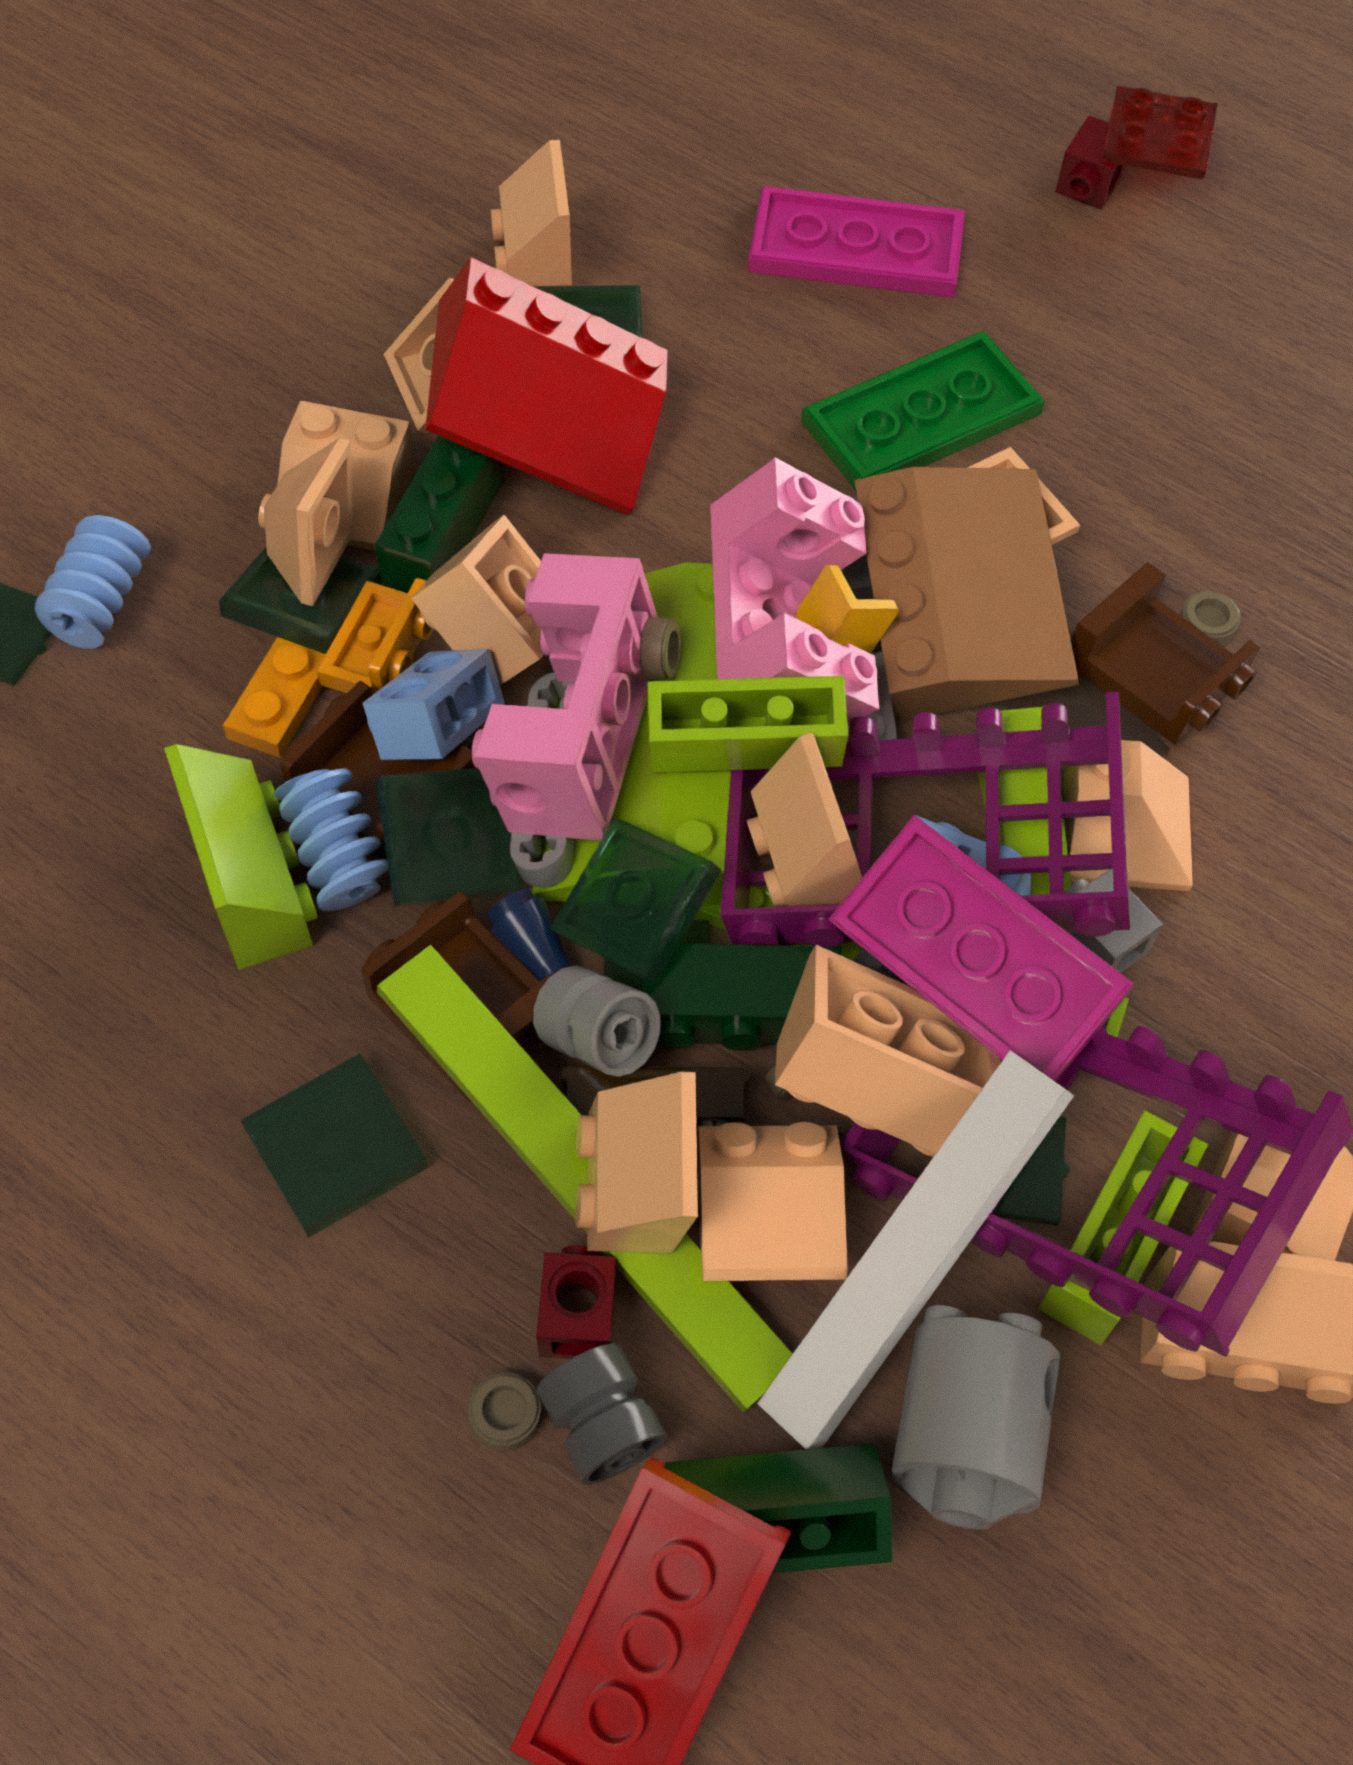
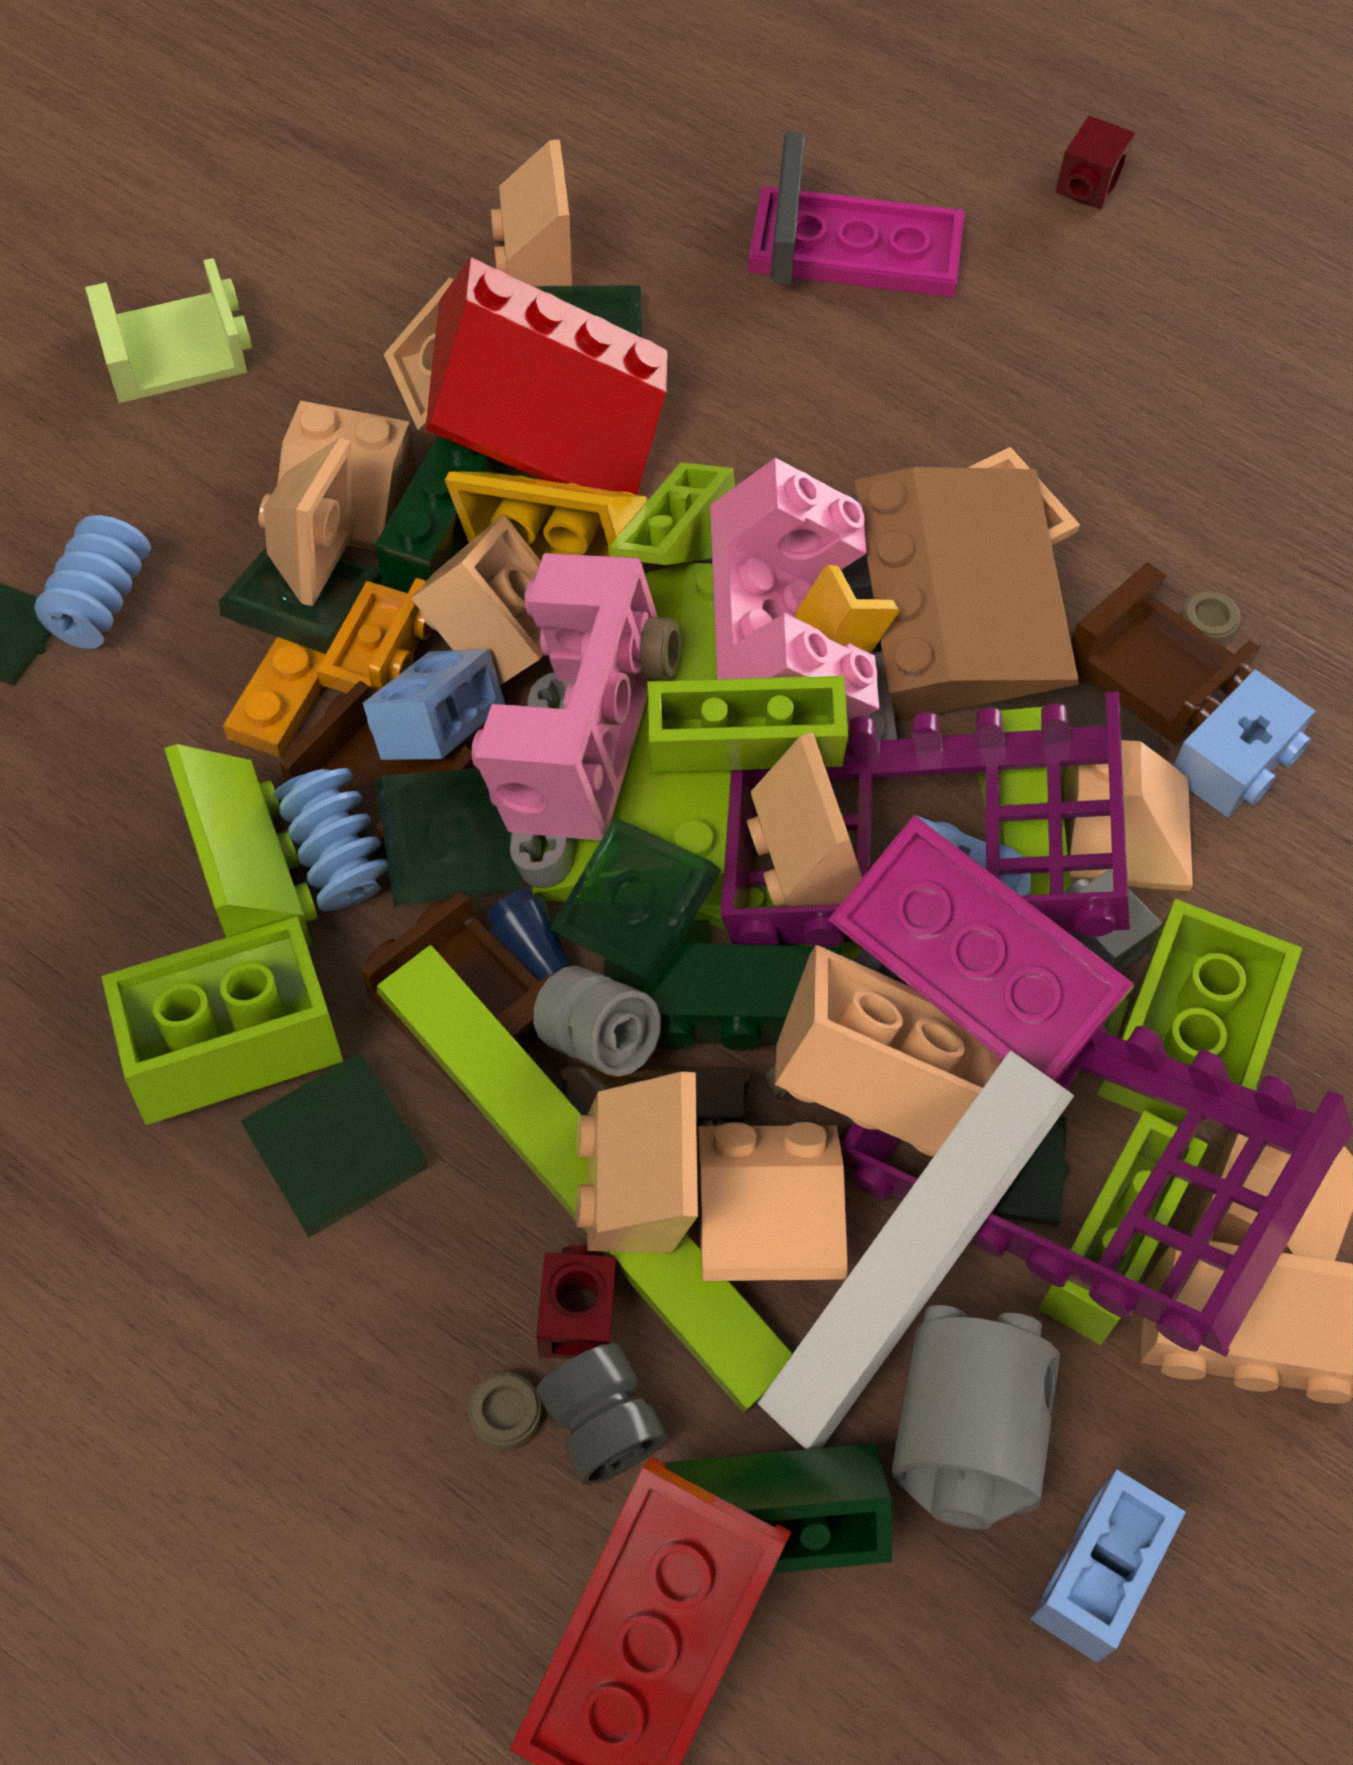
(172, 341): none -> yellowish green panel
(220, 1020): none -> lime slope
(545, 513): none -> yellow slope
(676, 518): none -> lime slope
(787, 207): none -> dark grey tile
(923, 410): green tile -> none
(1107, 1566): none -> light blue brick
(1160, 132): clear red bracket -> none
(1208, 990): none -> lime slope
(1243, 743): none -> light blue brick

